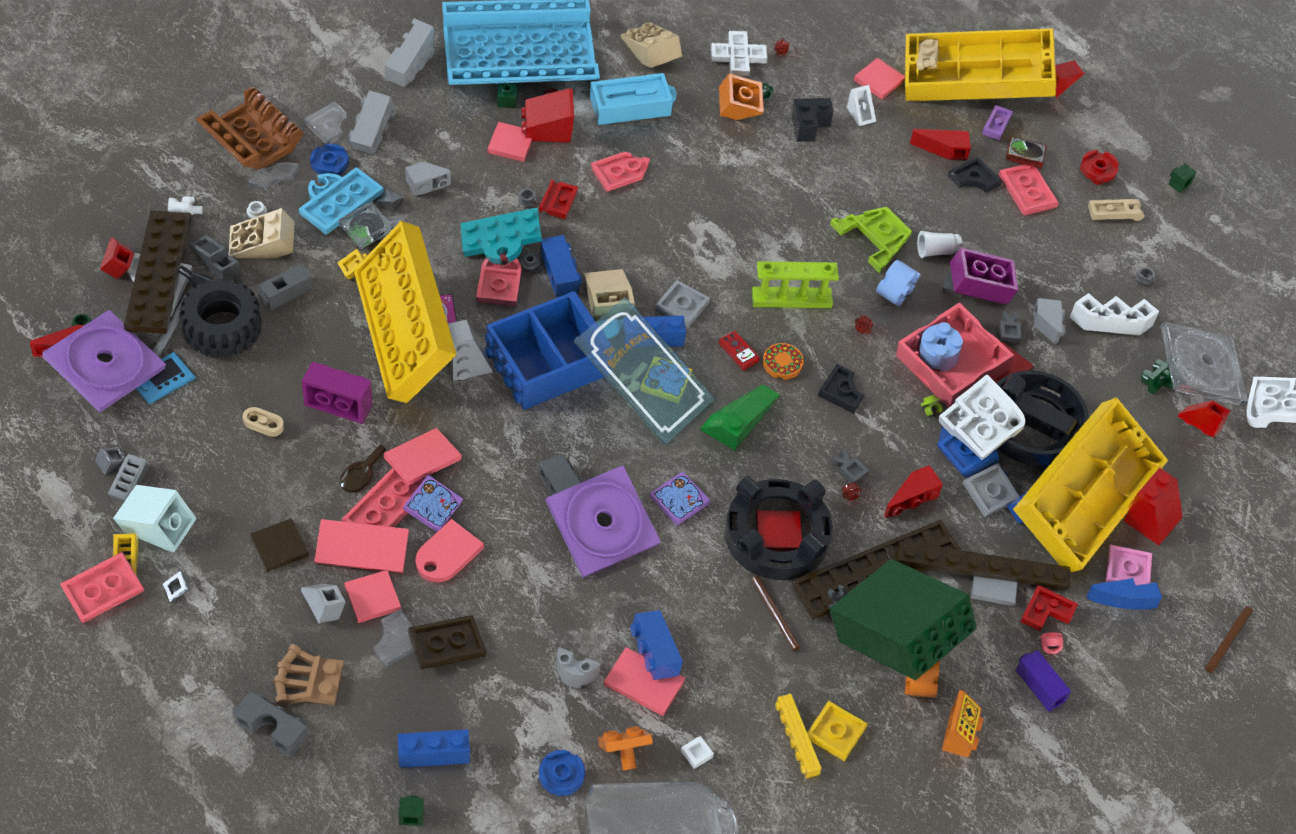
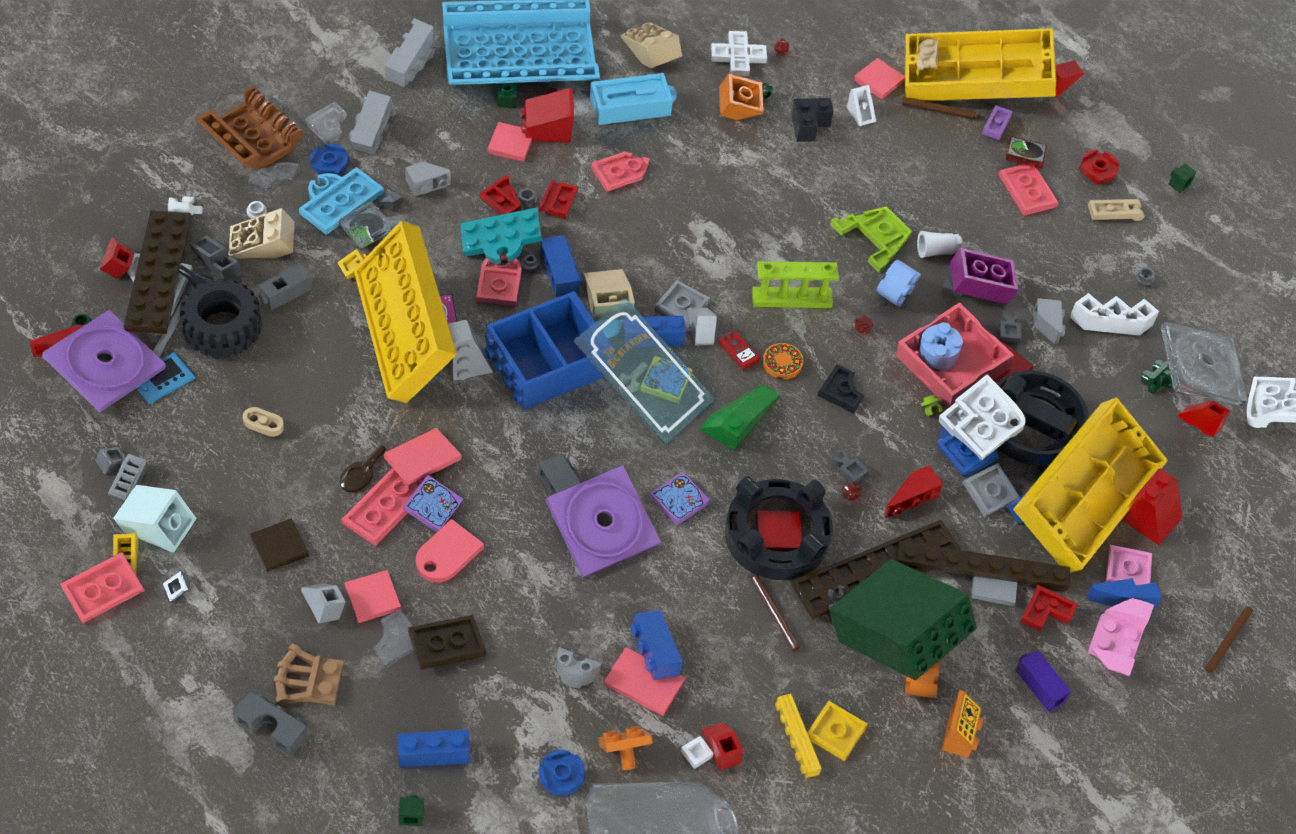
(337, 392): magenta brick -> none
(361, 546): coral tile -> none
(501, 197): none -> red wing
(702, 325): none -> light grey slope
(724, 745): none -> red slope
(938, 108): none -> reddish brown bar
(944, 143): red slope -> none
(974, 174): black tile -> none
(1052, 639): coral tile -> none
(1119, 634): none -> bright pink piece

